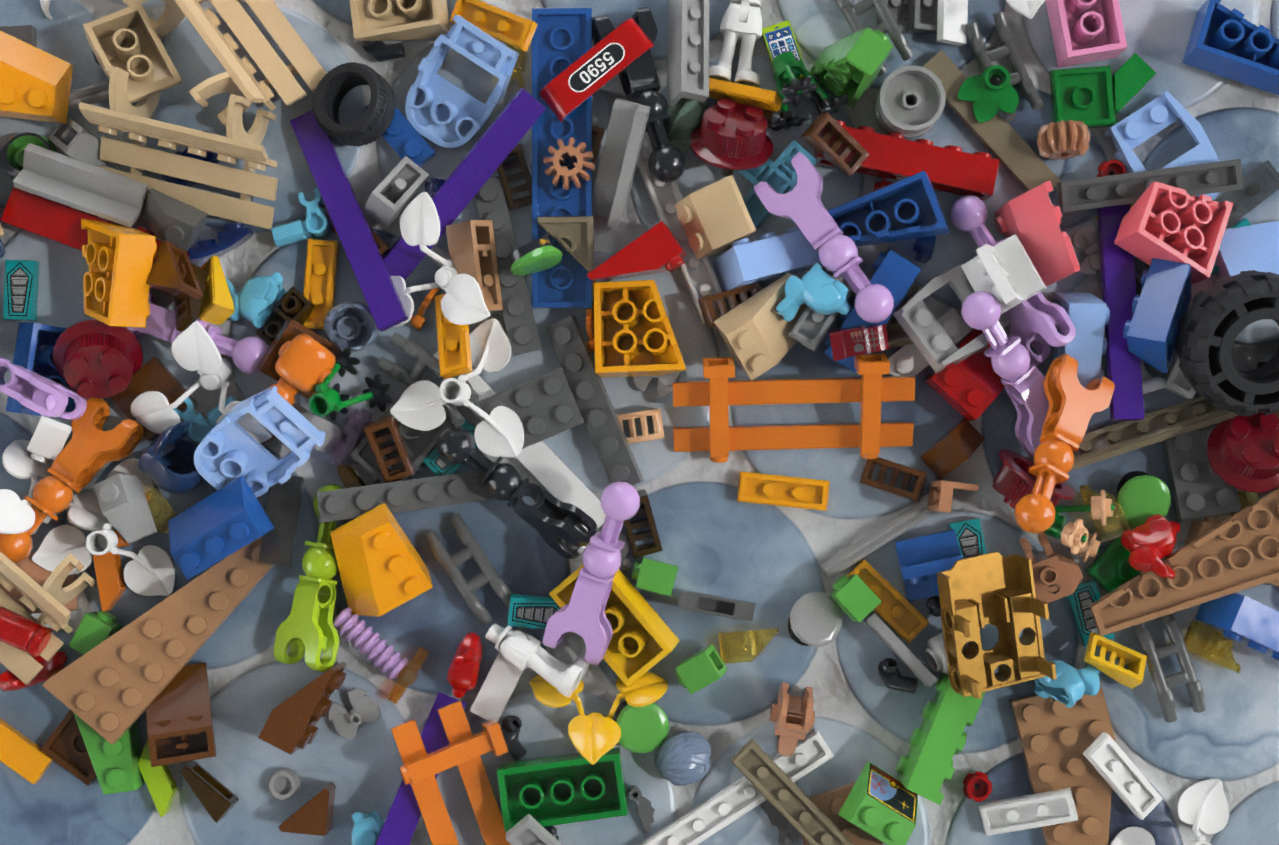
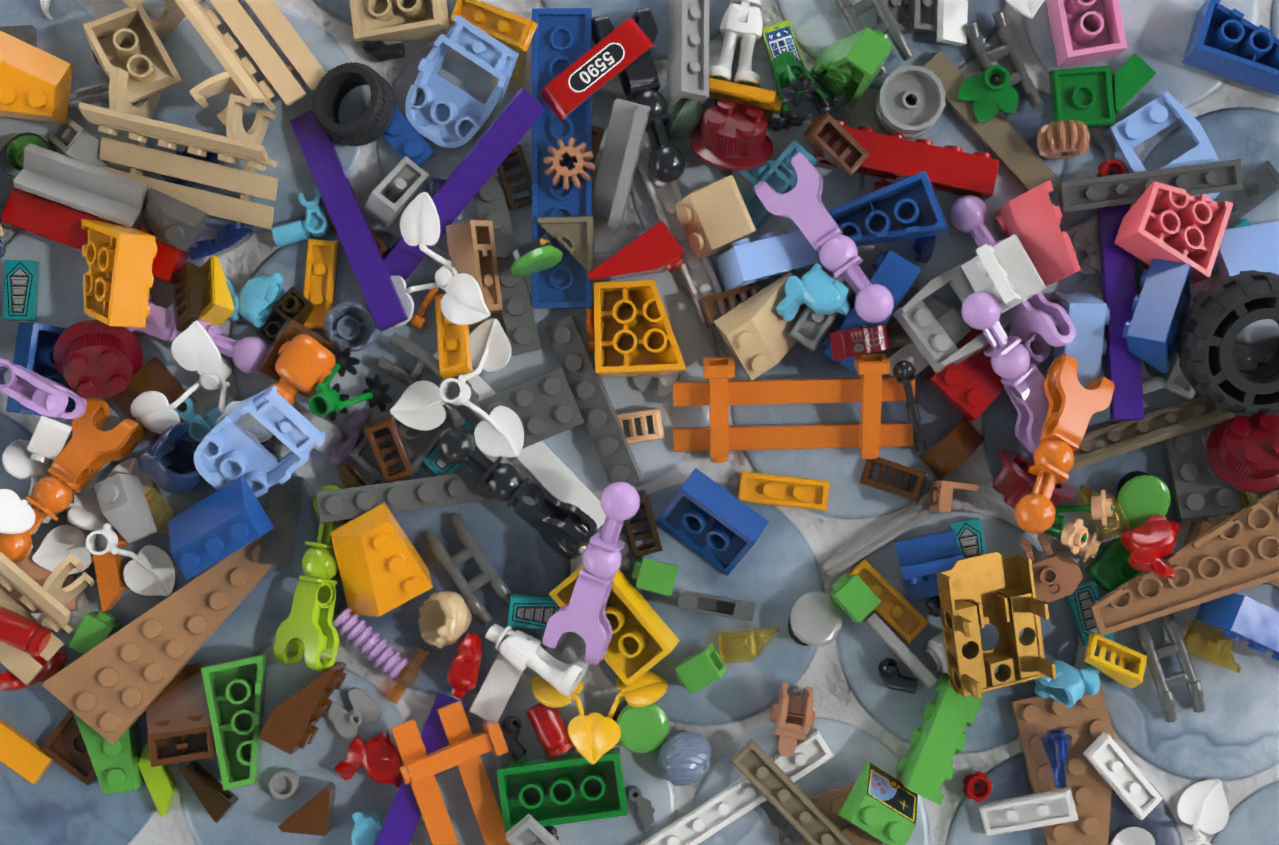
(174, 273): reddish brown slope -> none
(236, 714): none -> bright green wedge
(377, 757): none -> red animal
(444, 618): none -> tan hair
(549, 730): none -> red piece
(712, 522): none -> blue slope
(905, 373): none -> black piece
(1057, 749): none -> clear blue cone

